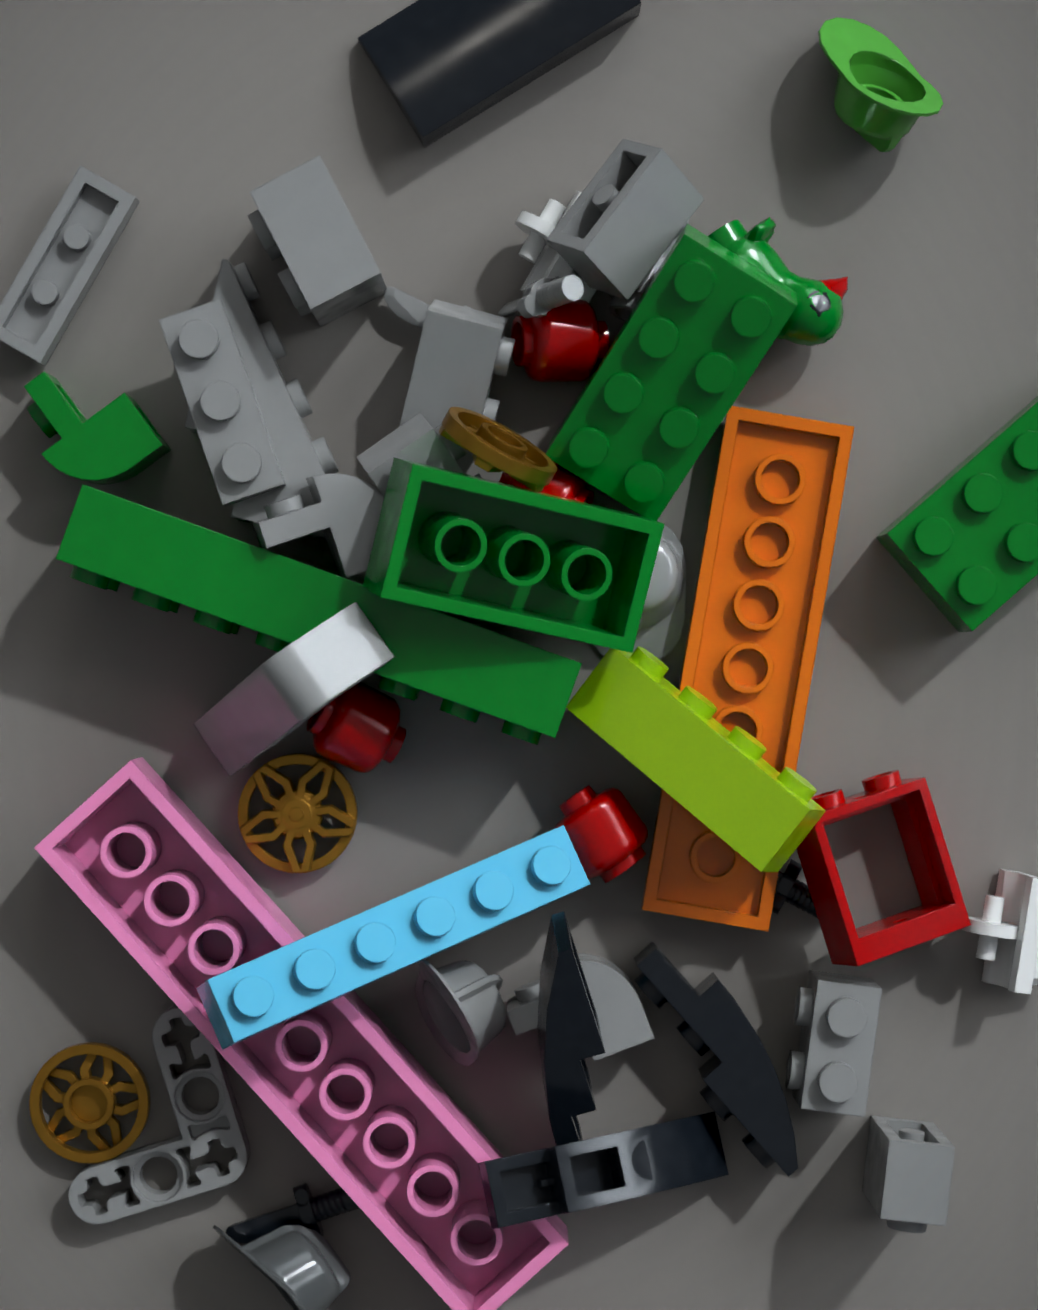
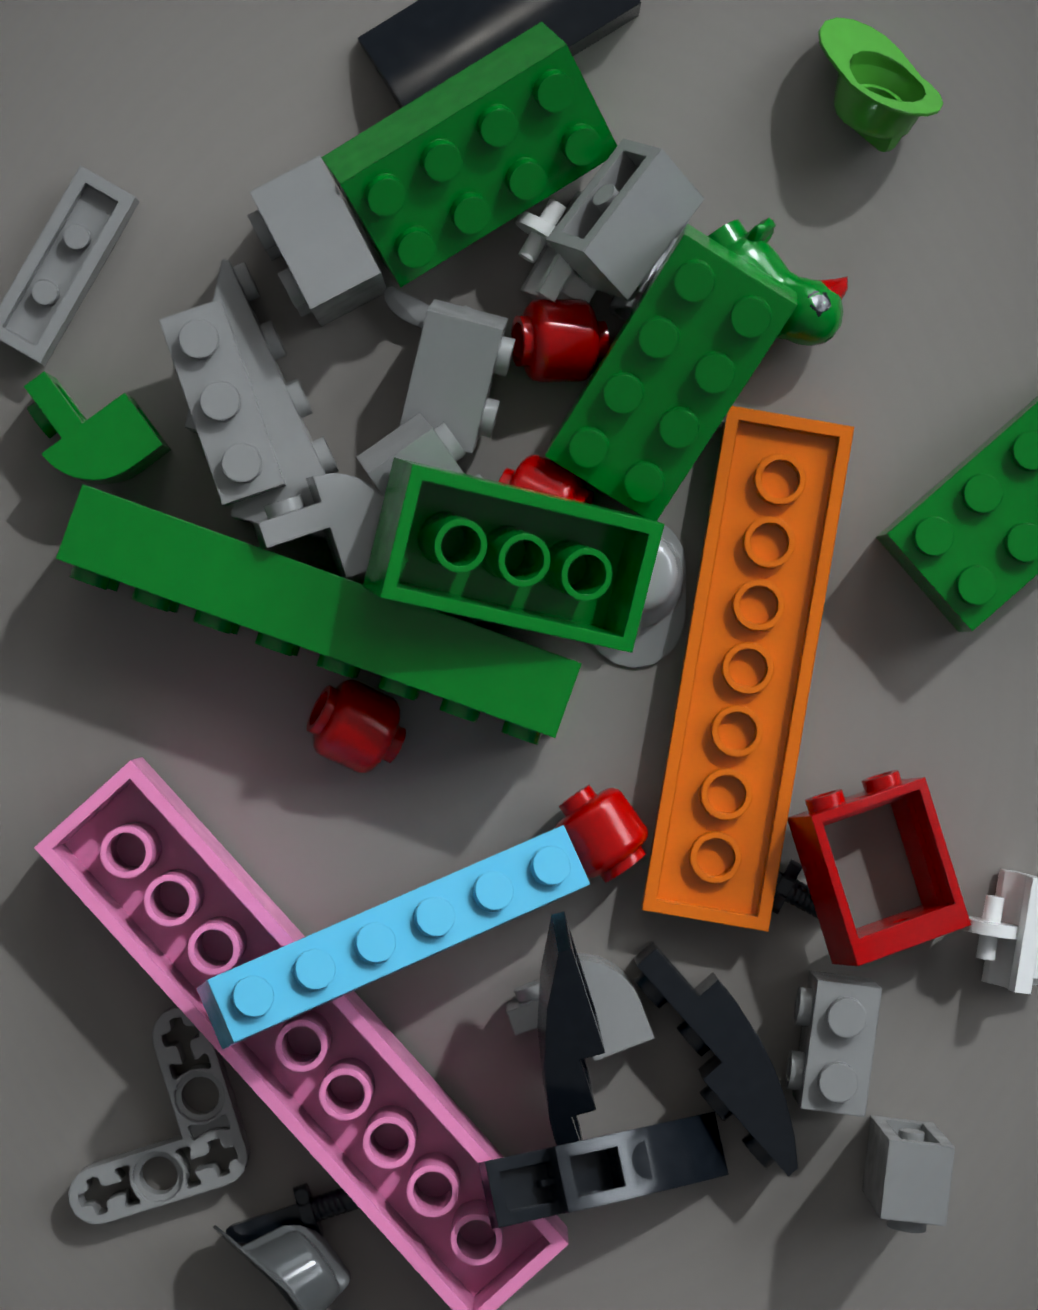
(89, 1102): pearl gold wheel -> none
(292, 688): light grey beam -> none
(297, 813): pearl gold wheel -> none
(461, 1007): light grey piece -> none
(472, 153): none -> green brick
(498, 448): pearl gold wheel -> none
(545, 295): light grey piece -> none
(696, 758): lime brick -> none

